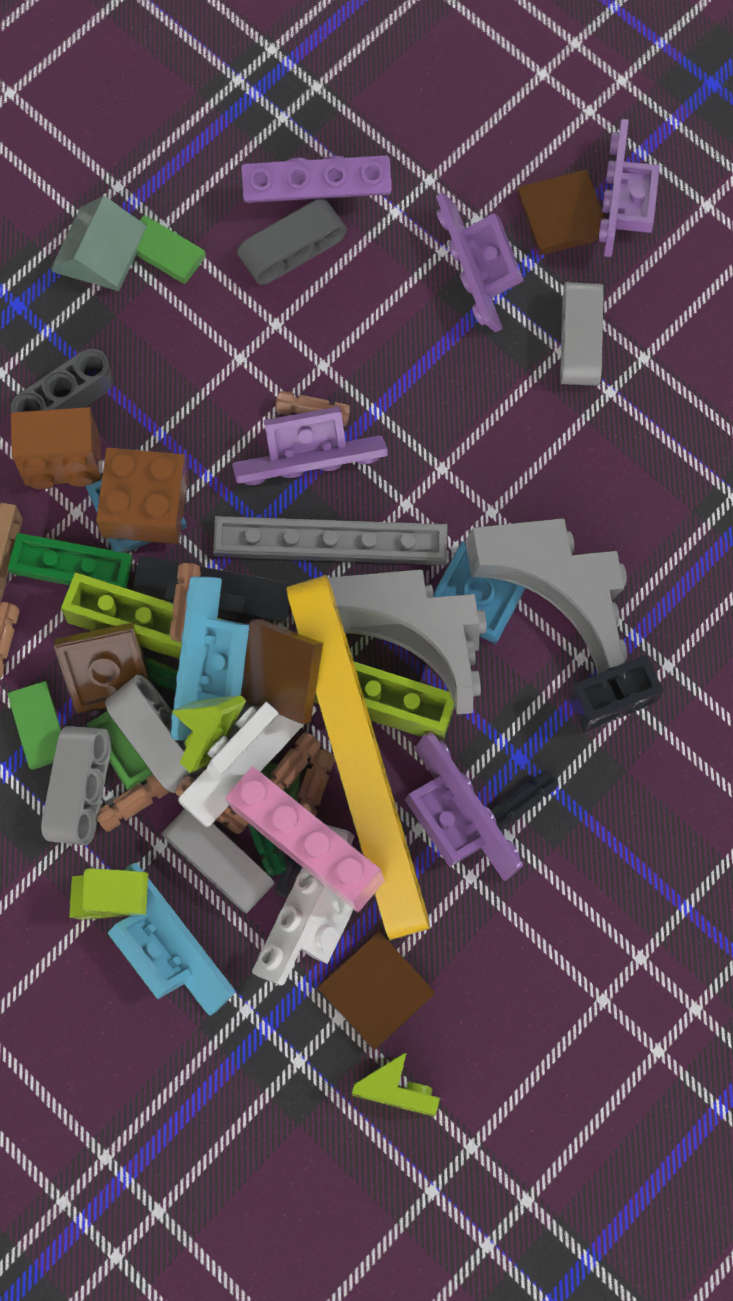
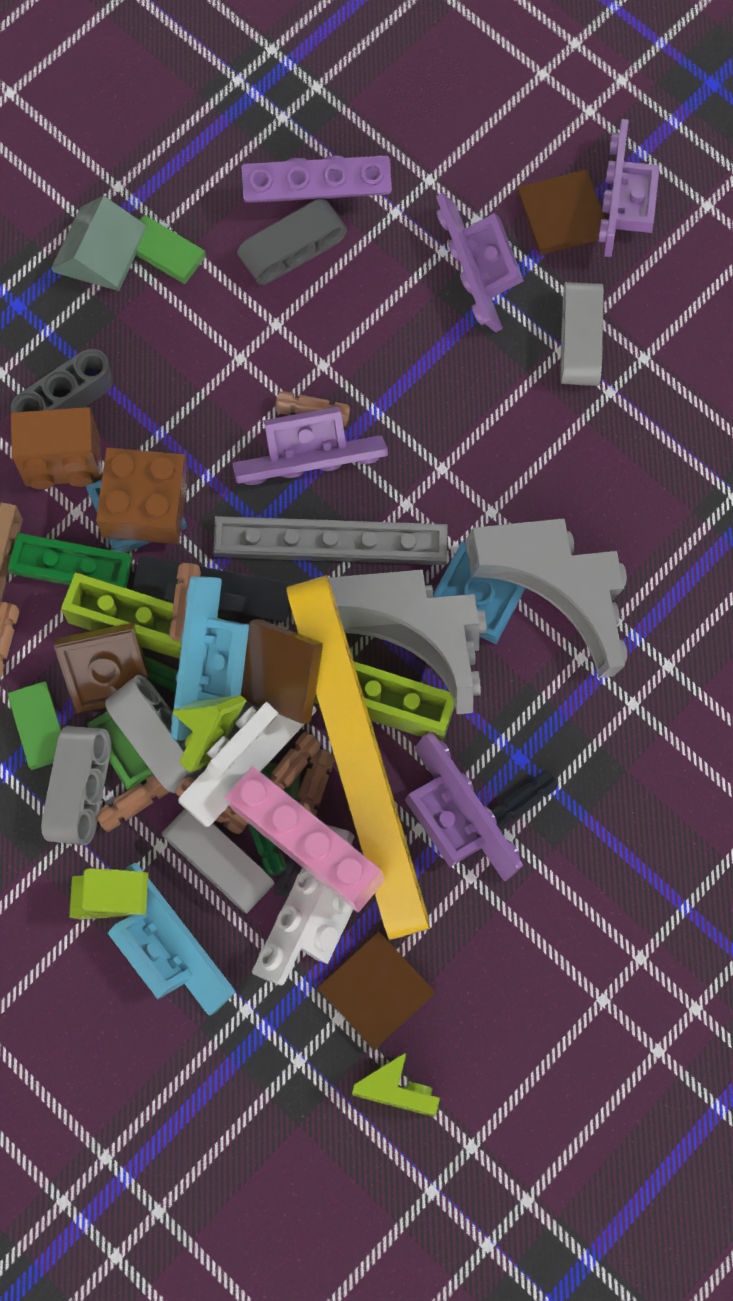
(615, 693): black brick -> none

